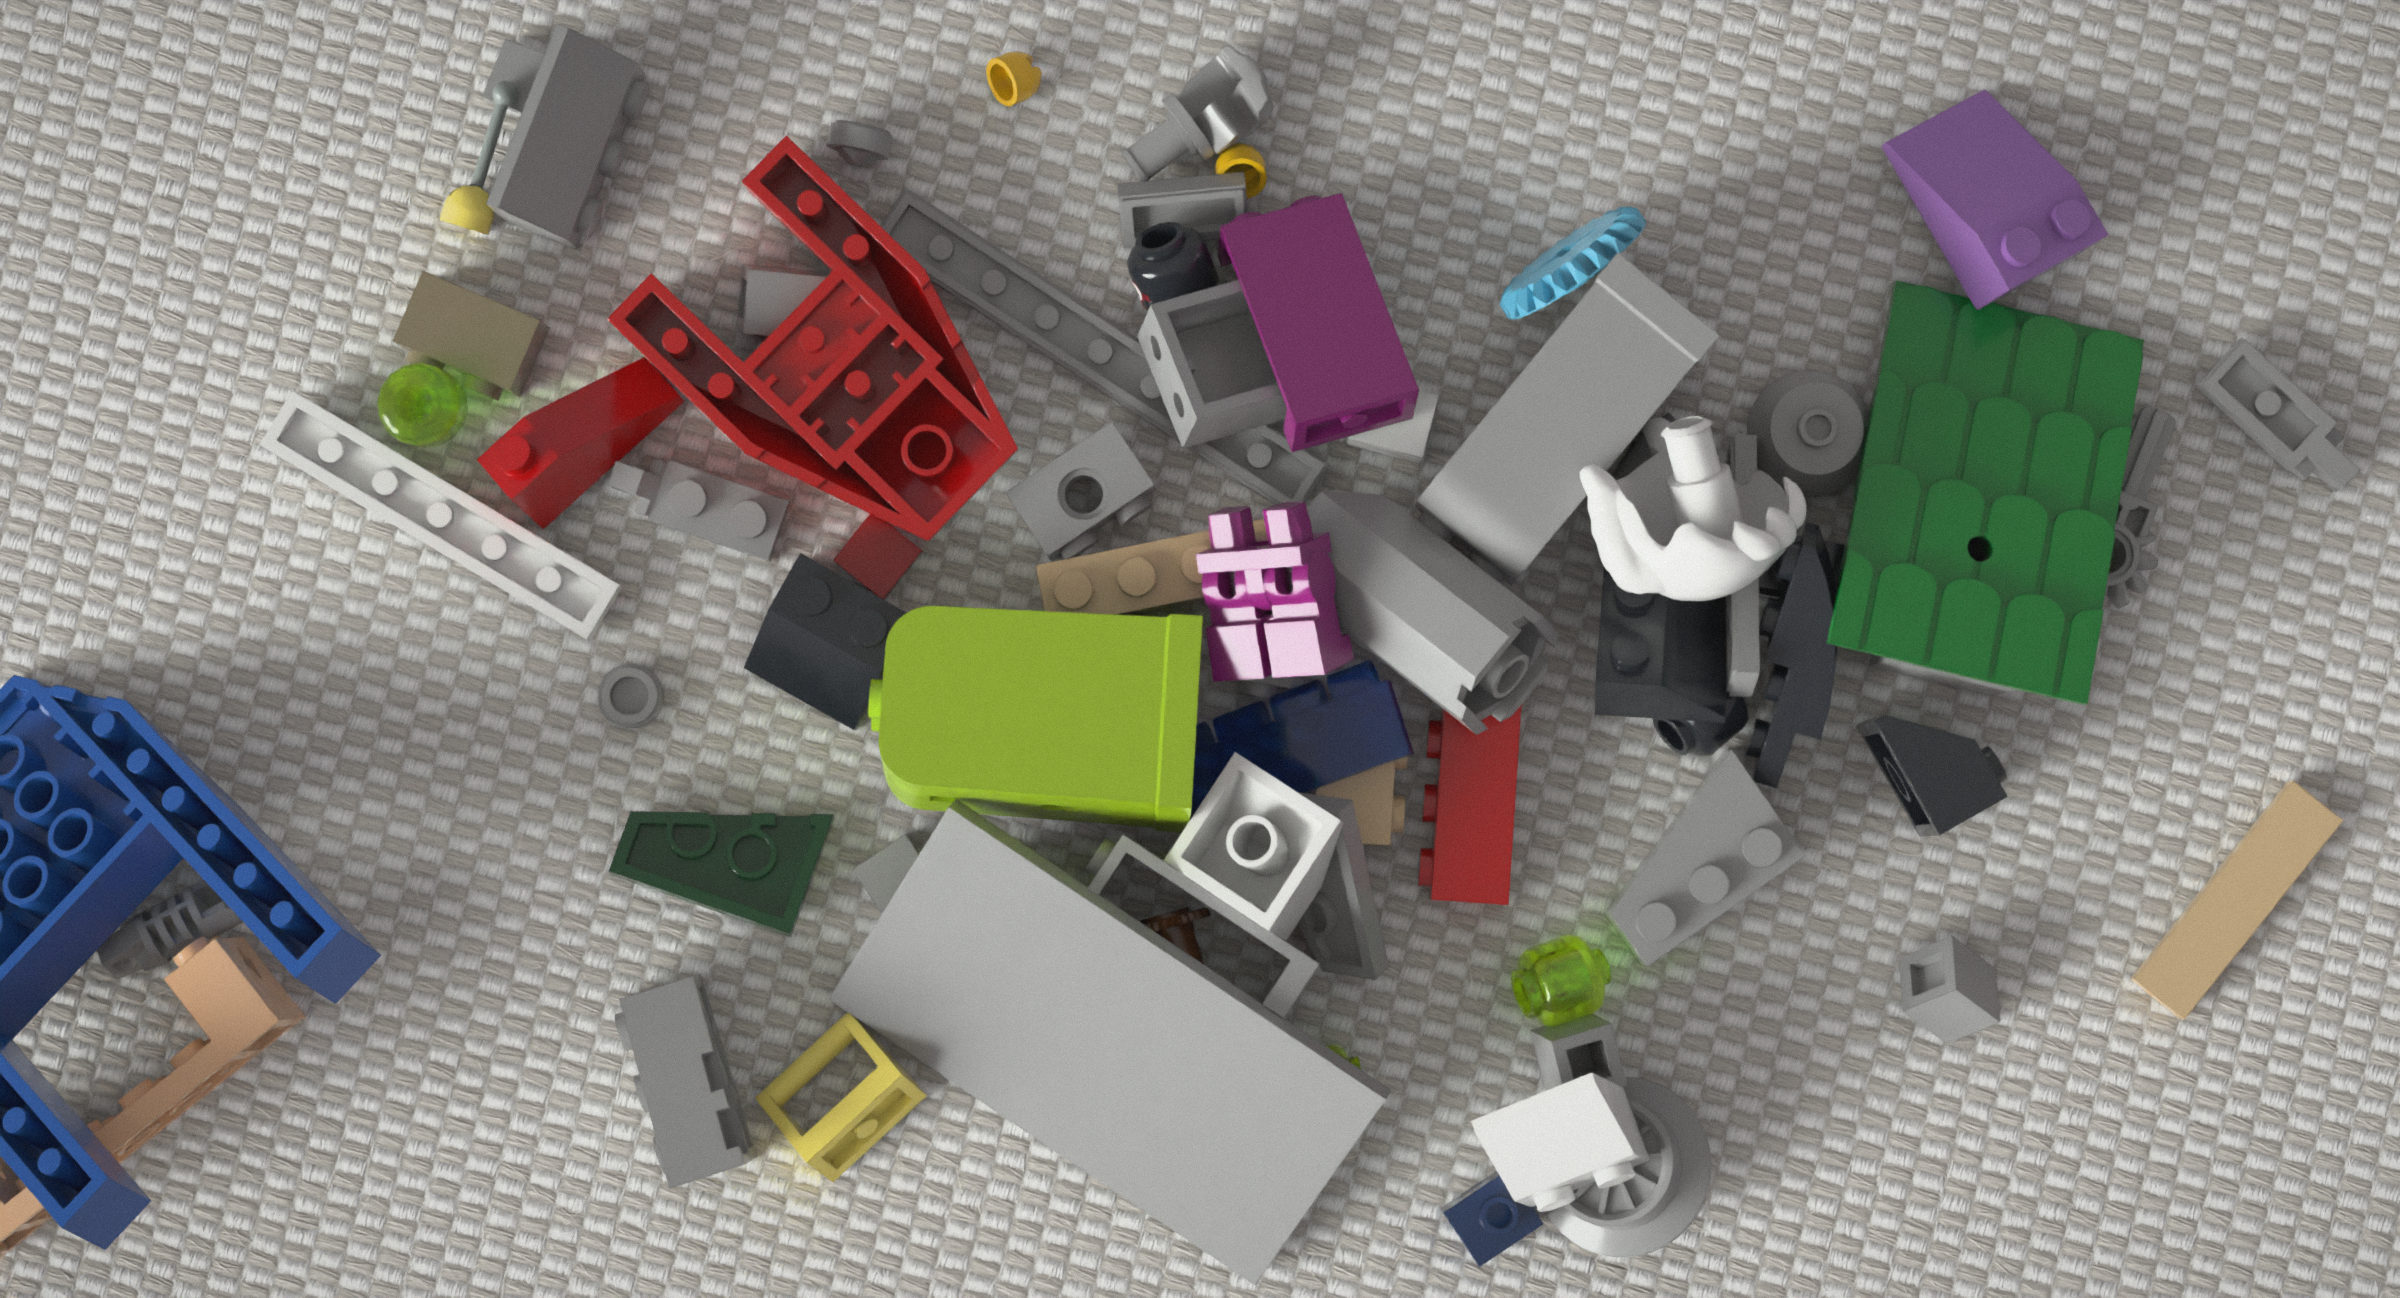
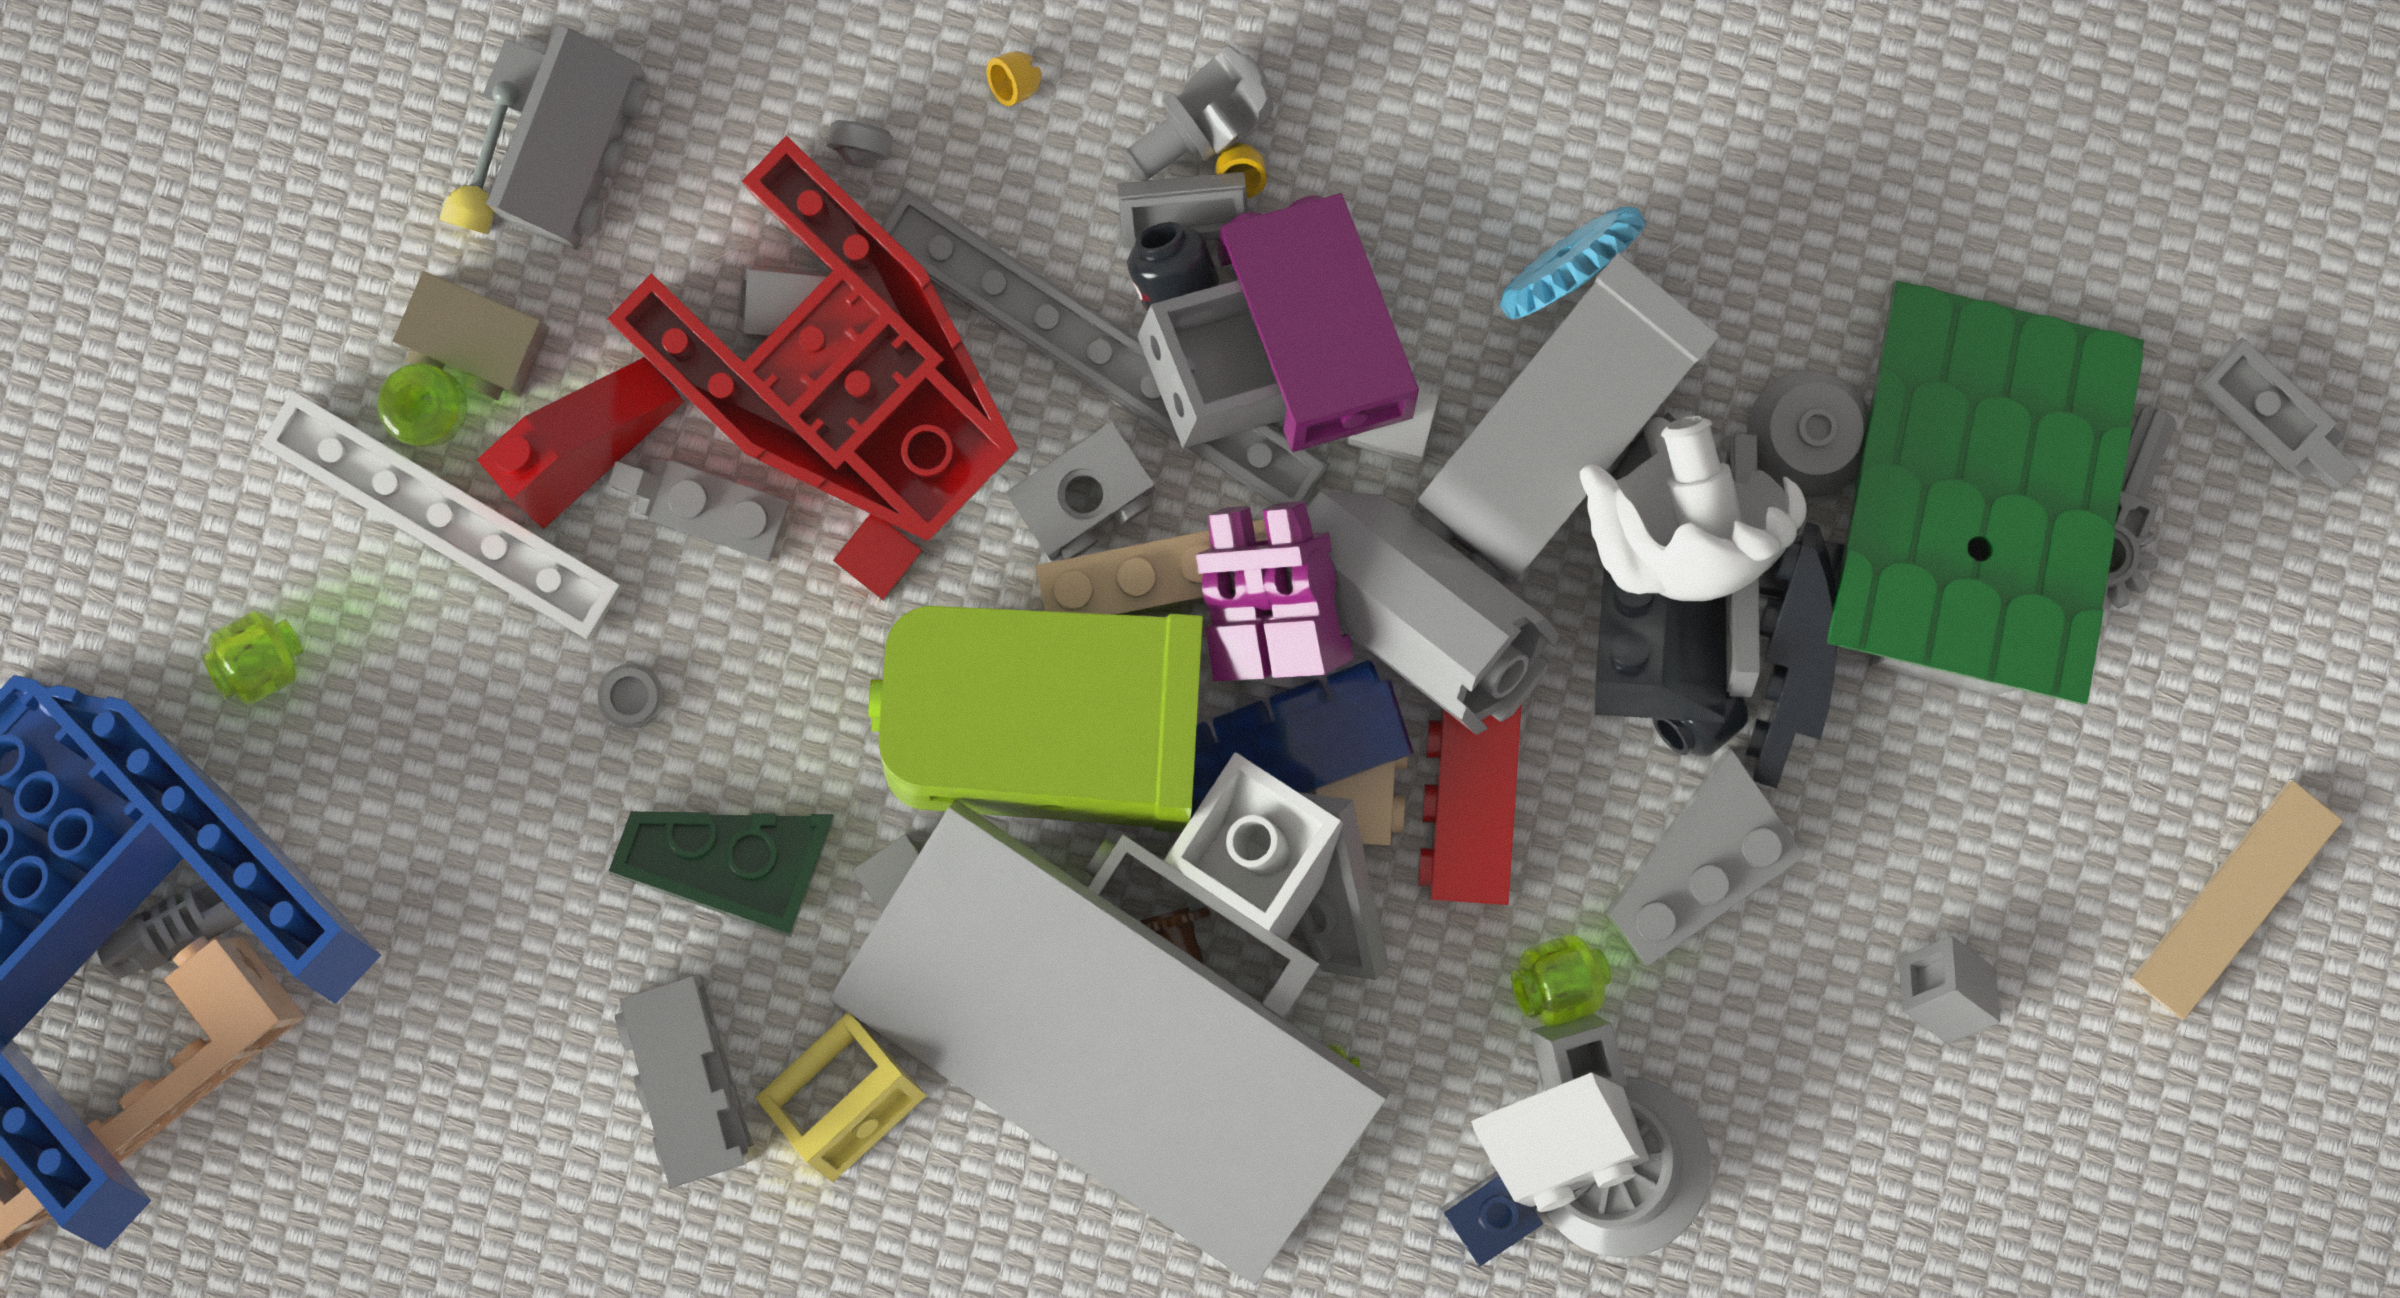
(252, 657): none -> clear neon green head
(824, 641): black slope -> none
(1934, 772): black slope -> none
(1992, 197): medium lavender slope -> none

